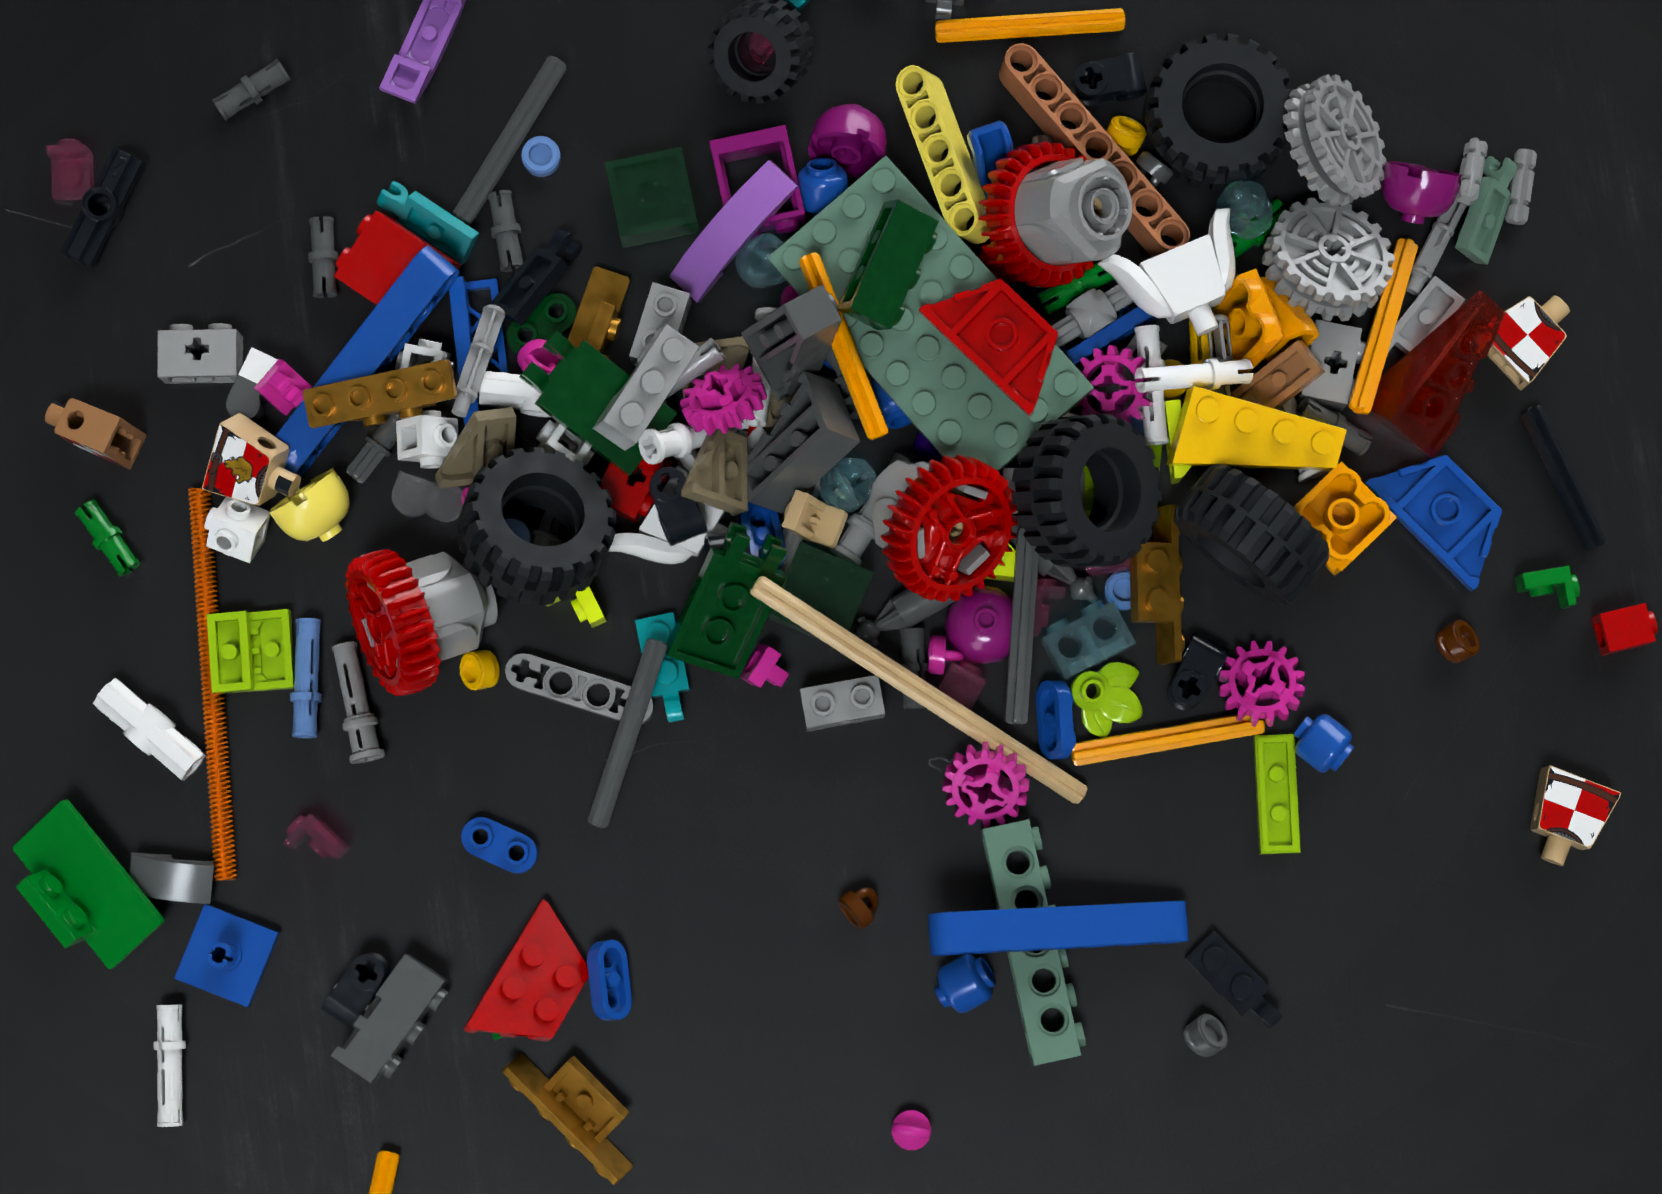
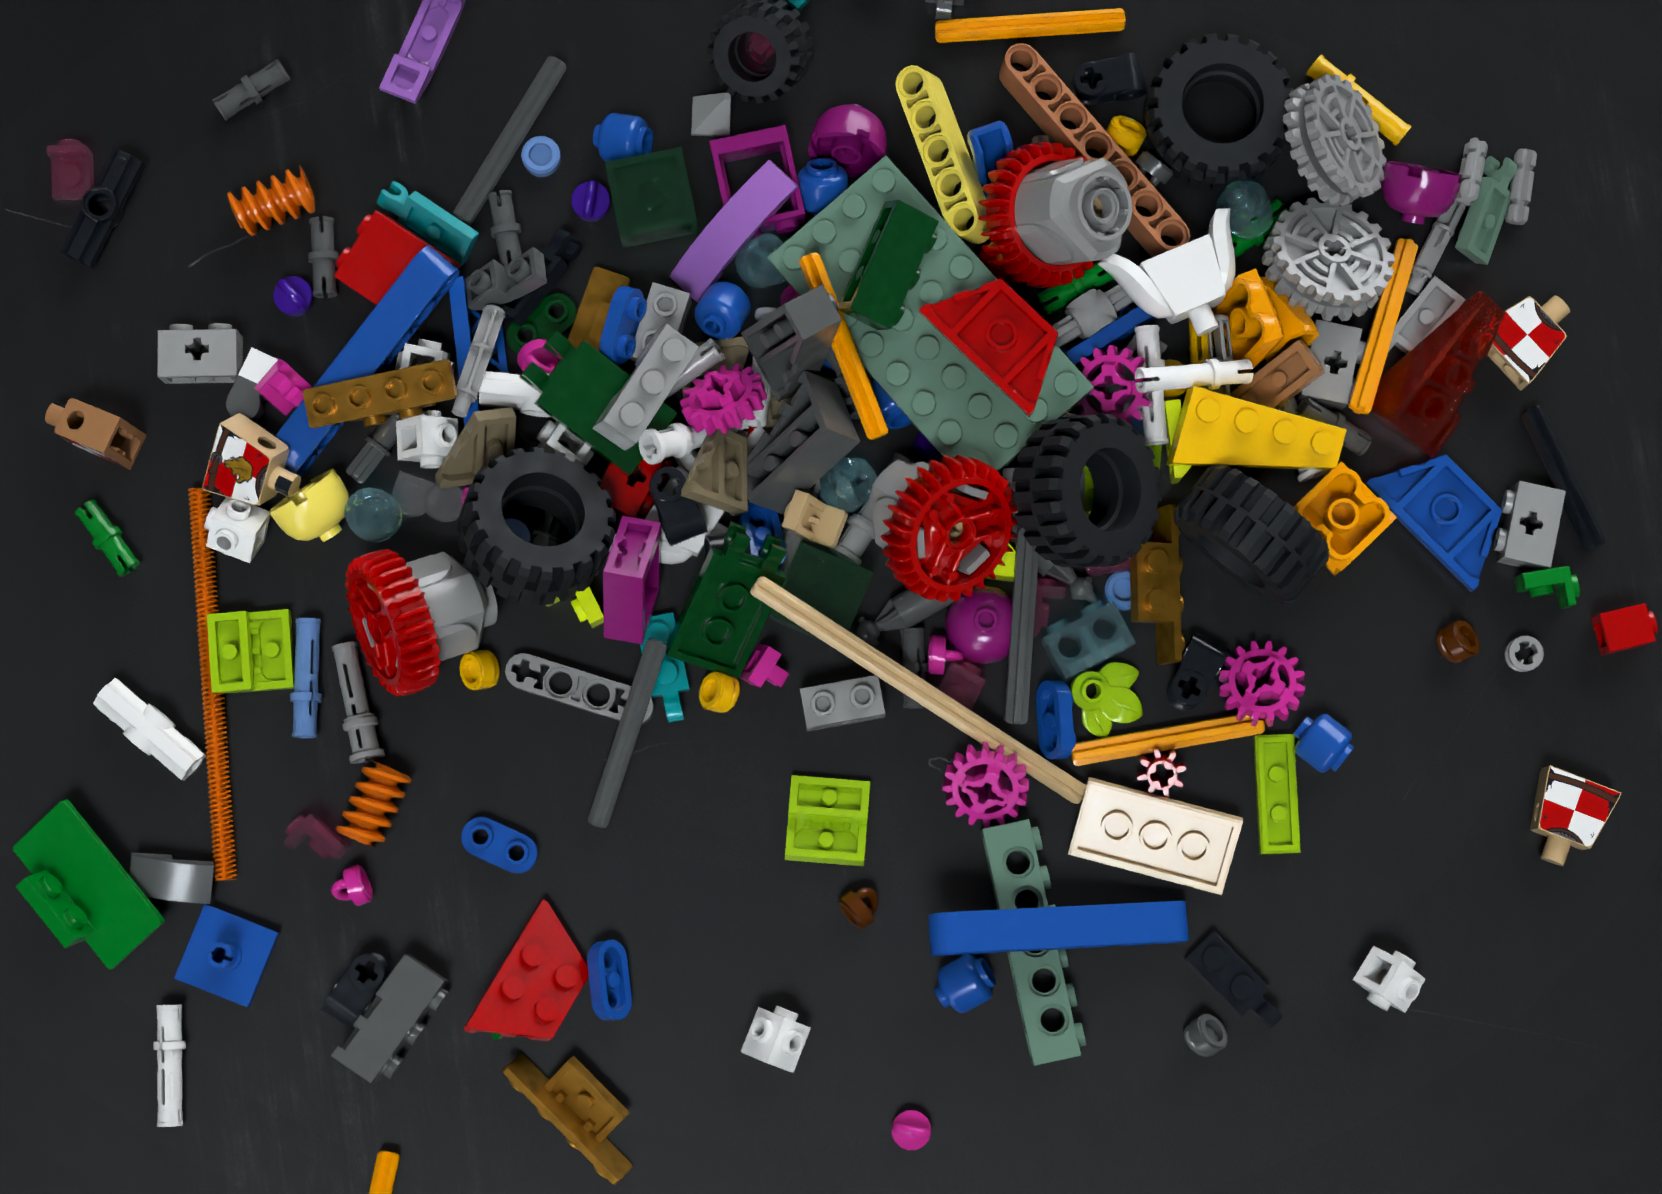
(273, 202): none -> orange piece
(293, 296): none -> dark purple tile
(357, 886): none -> dark pink tile
(373, 514): none -> clear light blue piece
(373, 804): none -> orange piece
(502, 284): none -> dark grey slope
(591, 201): none -> dark purple tile
(621, 324): none -> blue plate
(622, 137): none -> blue head
(632, 579): none -> magenta window
(711, 115): none -> light grey slope
(719, 692): none -> yellow tile
(722, 310): none -> blue head
(776, 1038): none -> white brick
(827, 820): none -> lime slope
(1155, 836): none -> tile
(1168, 761): none -> gear
(1389, 979): none -> white brick
(1390, 124): none -> yellow pin
(1534, 660): none -> light grey bush
(1544, 509): none -> light grey brick

